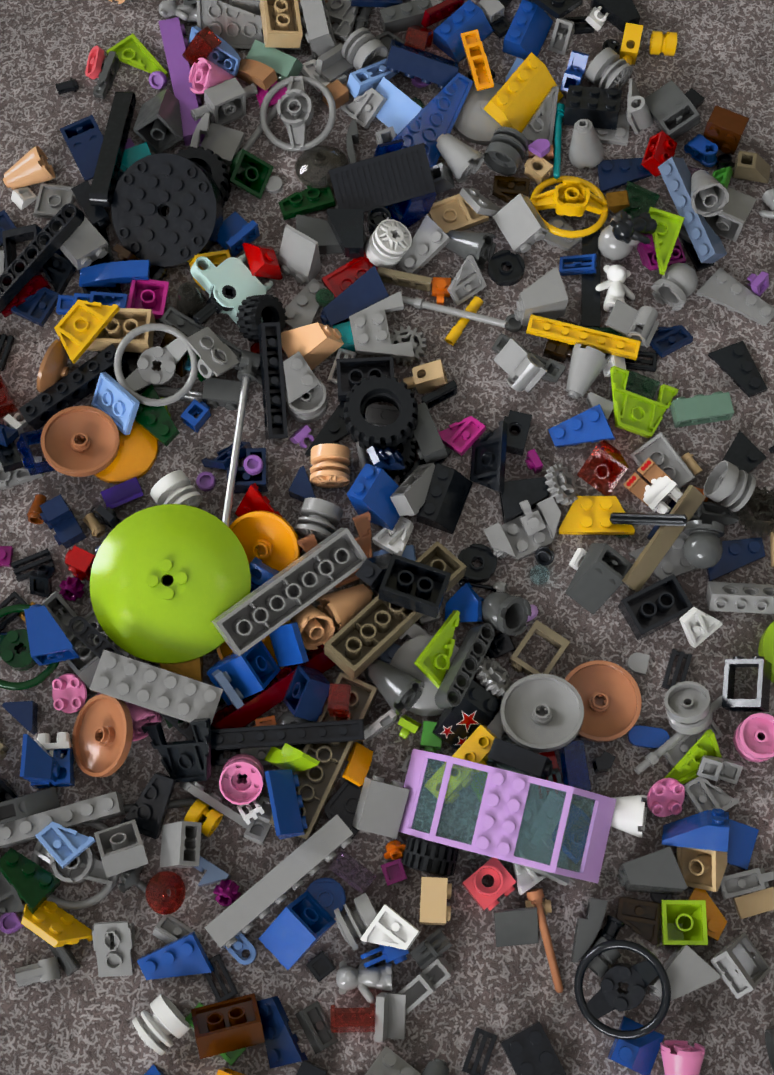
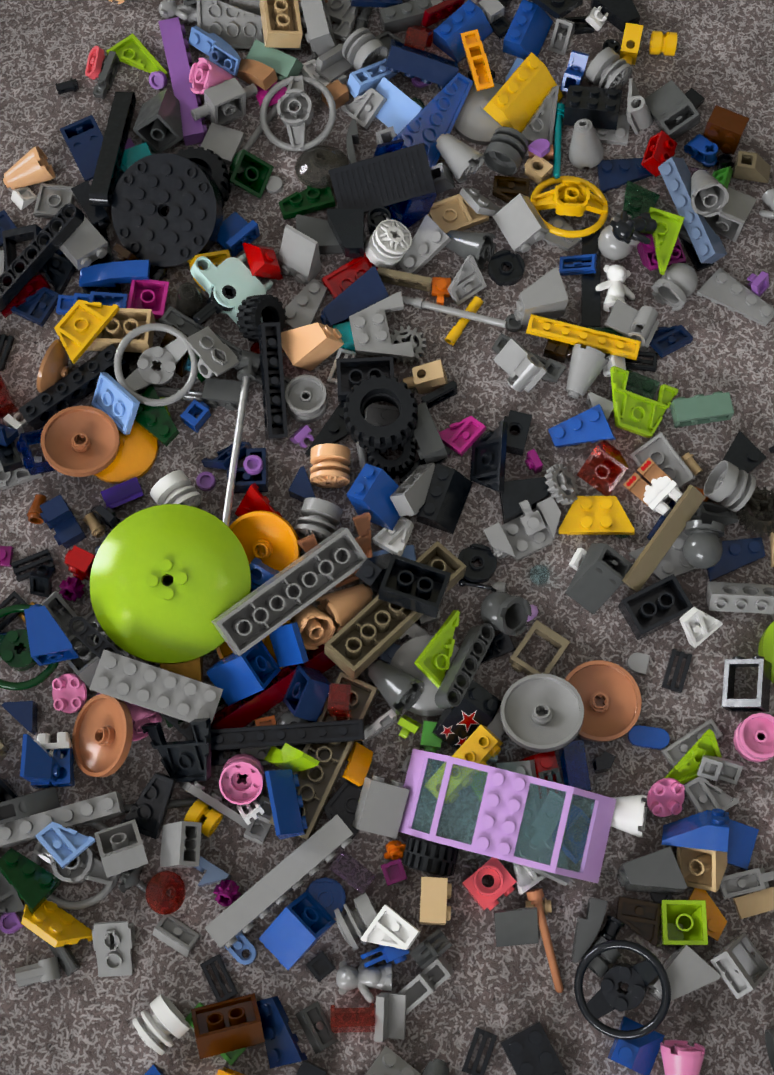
(176, 959): blue wing -> none
(201, 46): clear red panel -> none
(201, 128): light grey slope -> none
(233, 695): sand blue plate -> none
(298, 377): light grey wing -> none
(324, 297): clear green plate -> none
(386, 458): dark blue slope -> none
(467, 603): blue slope -> none
(493, 677): light grey gear -> none
(520, 759): black slope -> none
(544, 555): black plate -> none
(617, 200): pearl gold slope -> none
(648, 519): black axle -> none
(653, 757): light grey bar -> none
(688, 707): light grey wheel -> none
(740, 366): black wing -> none

